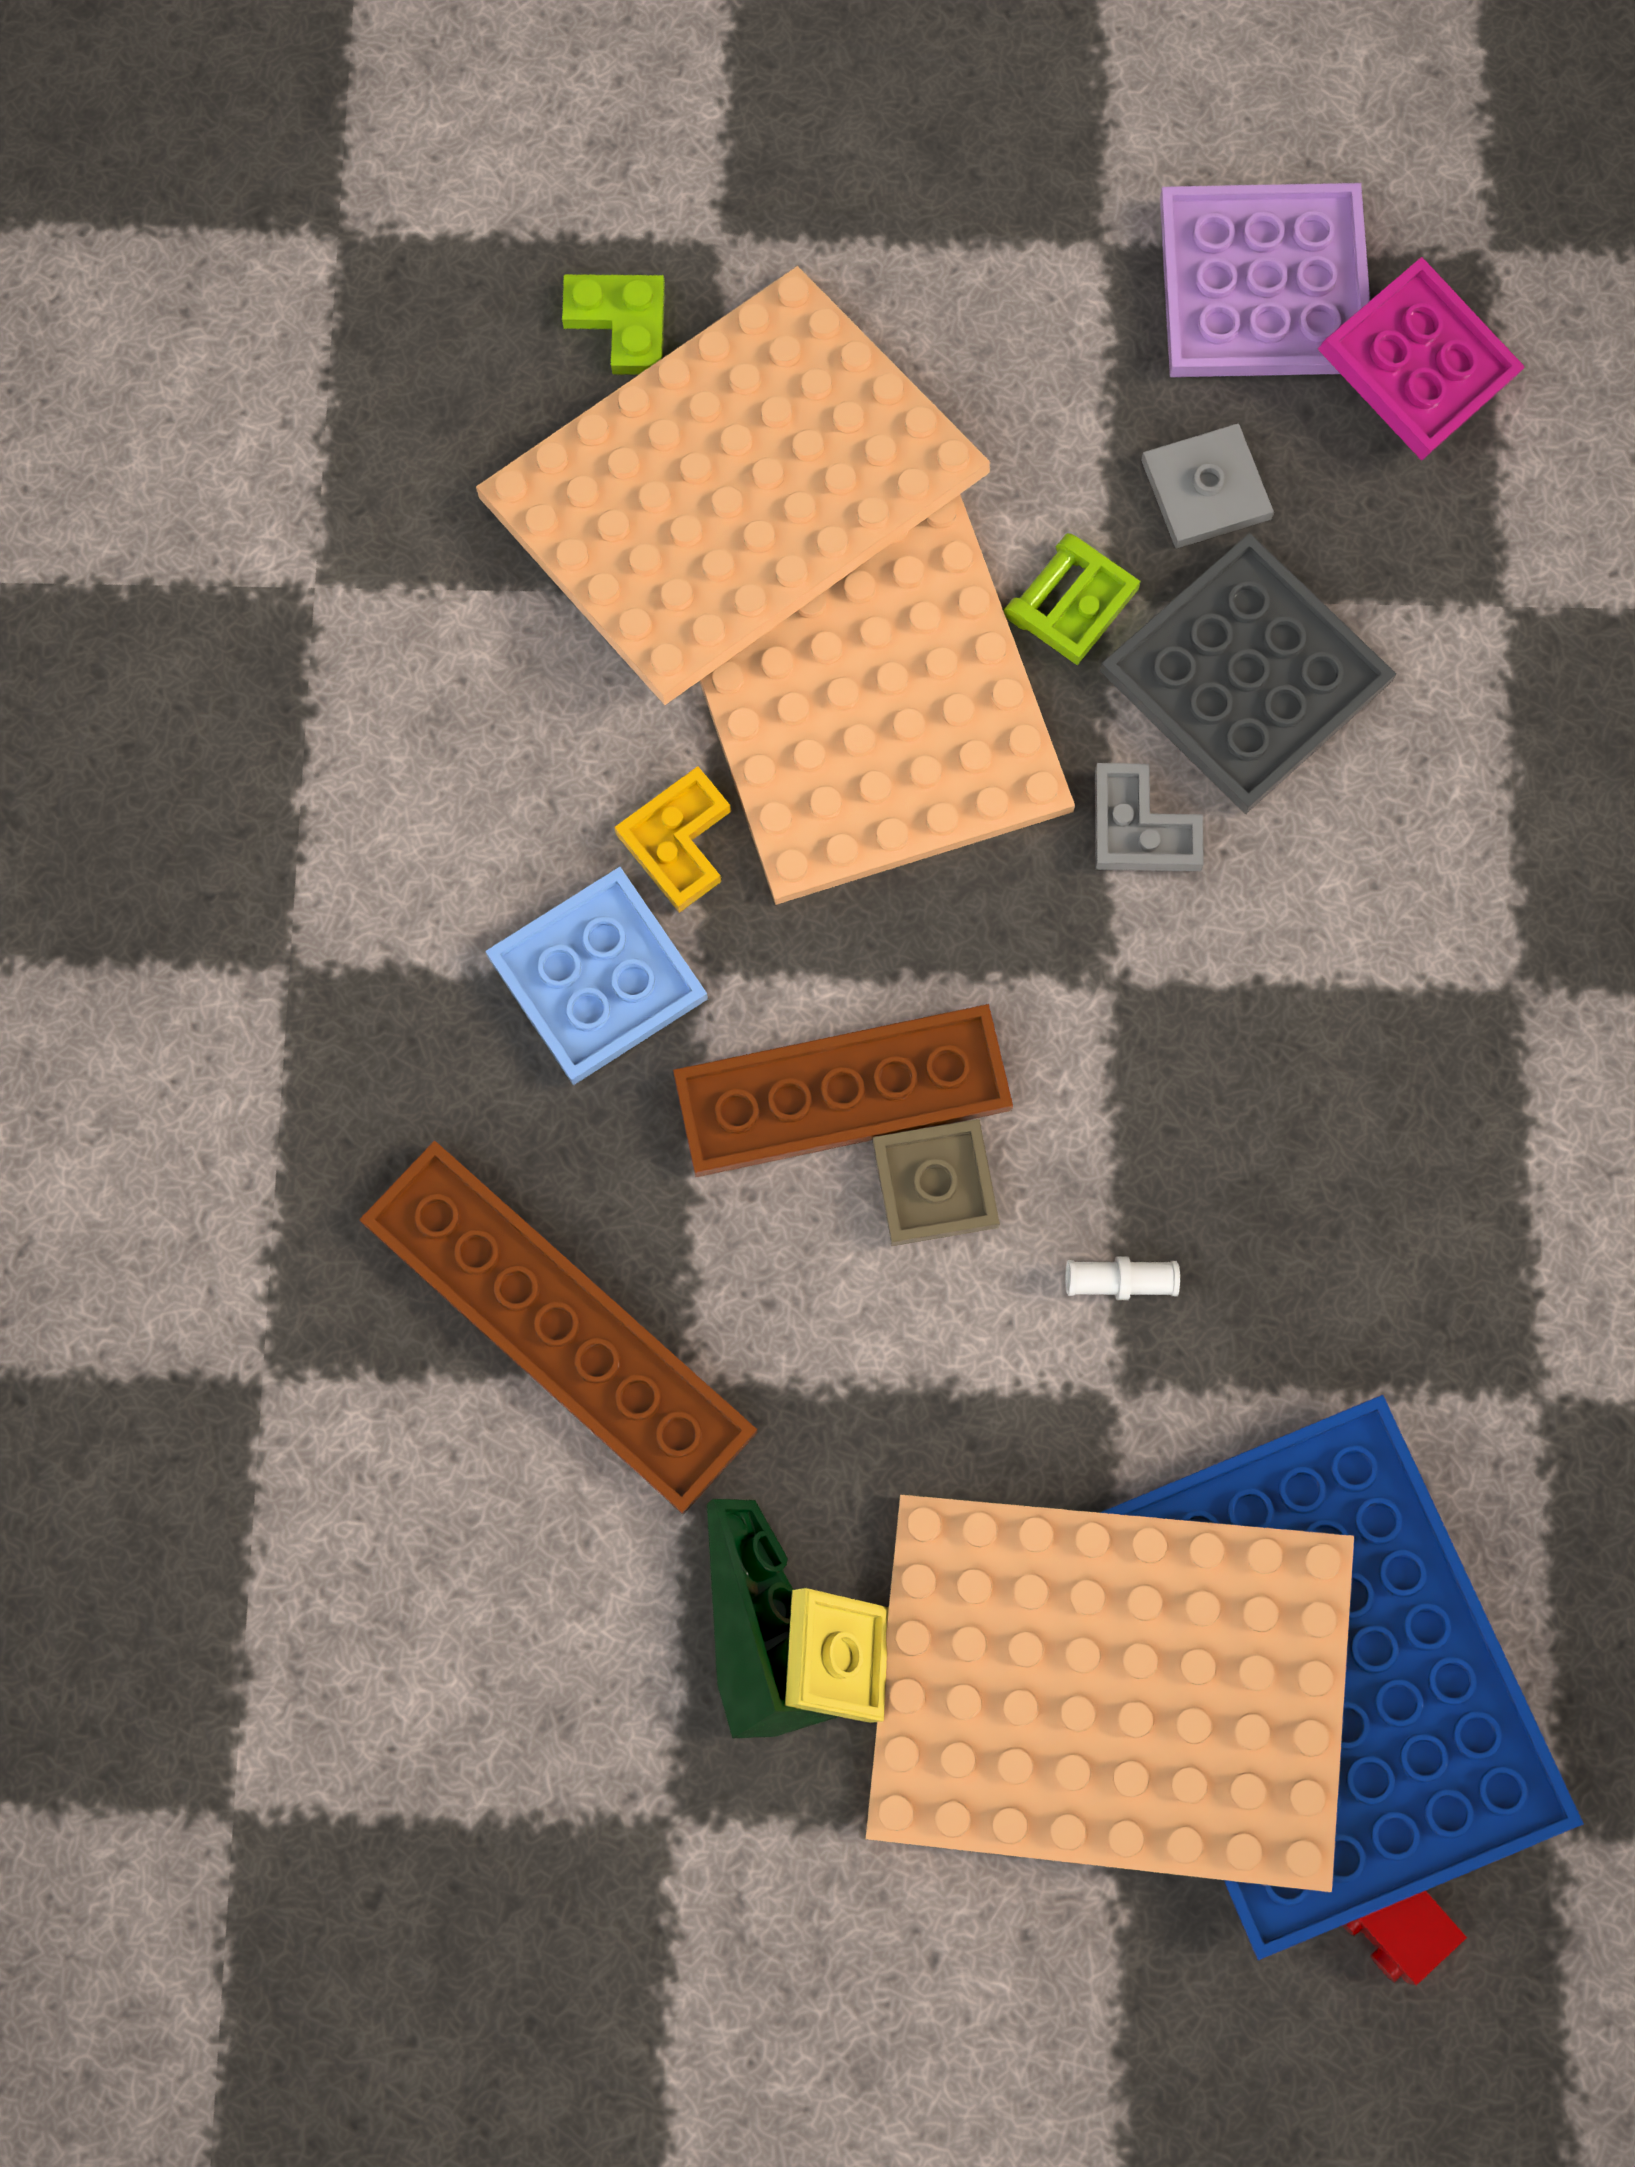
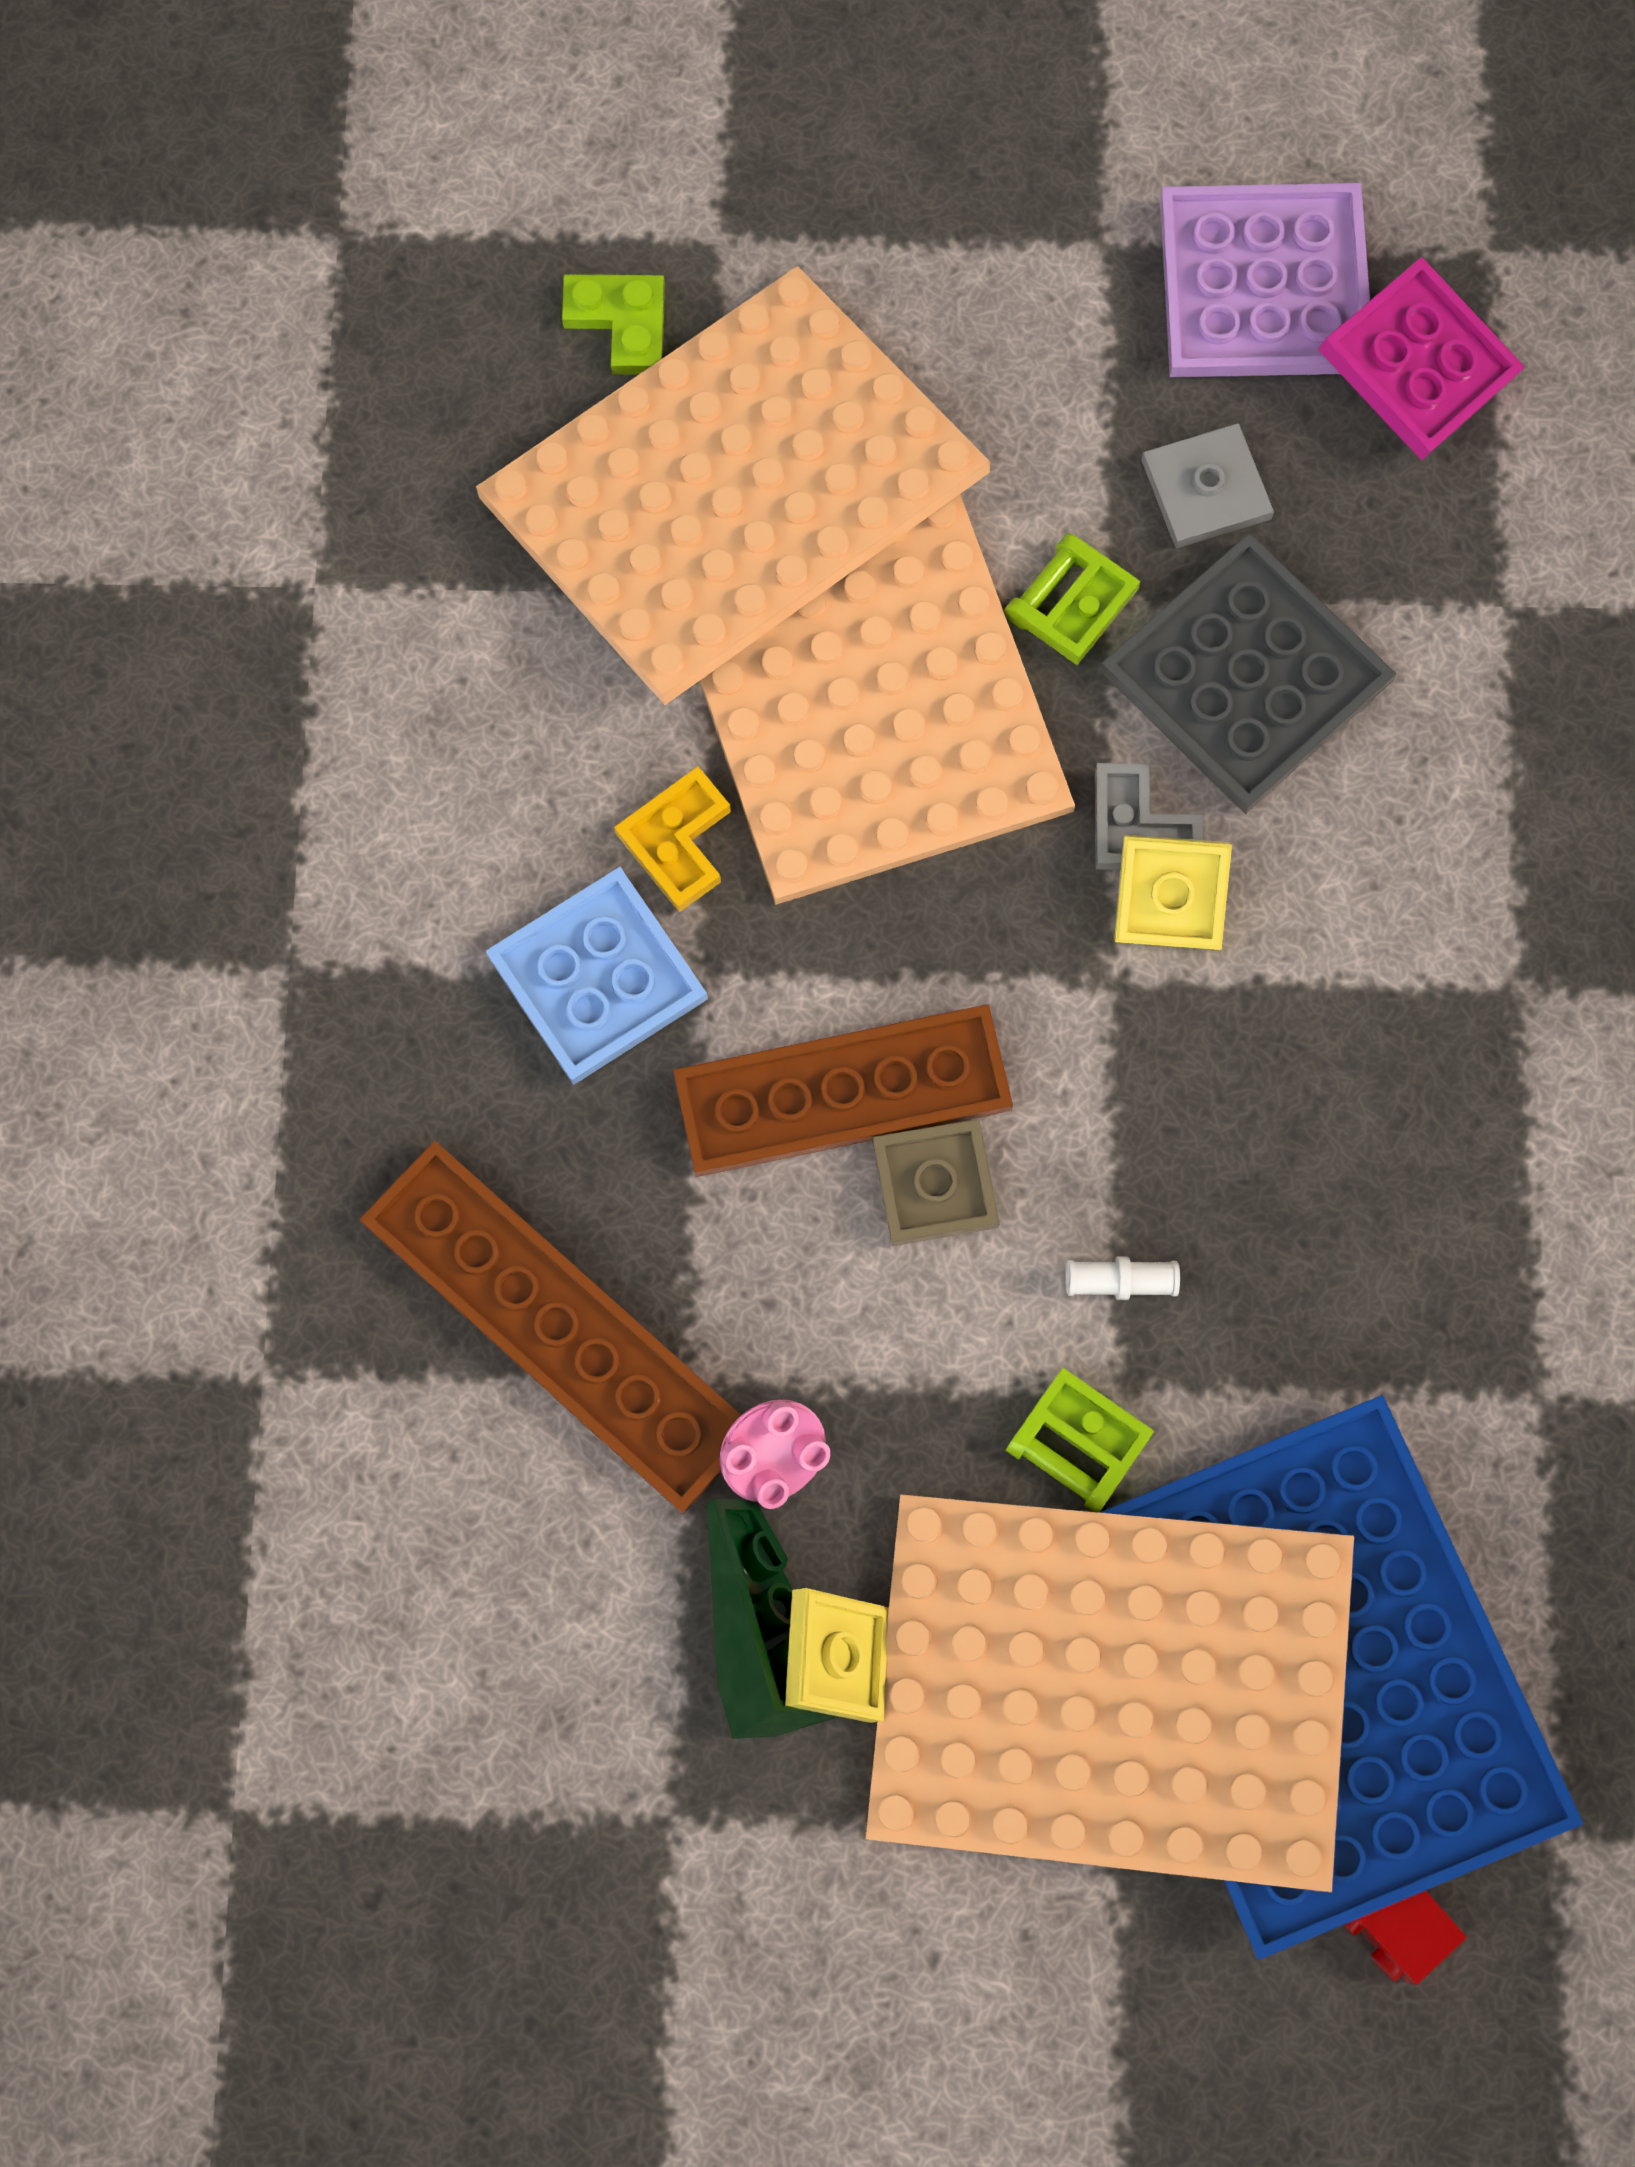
(773, 1452): none -> bright pink dish
(1090, 1425): none -> lime plate
(1172, 892): none -> light yellow plate

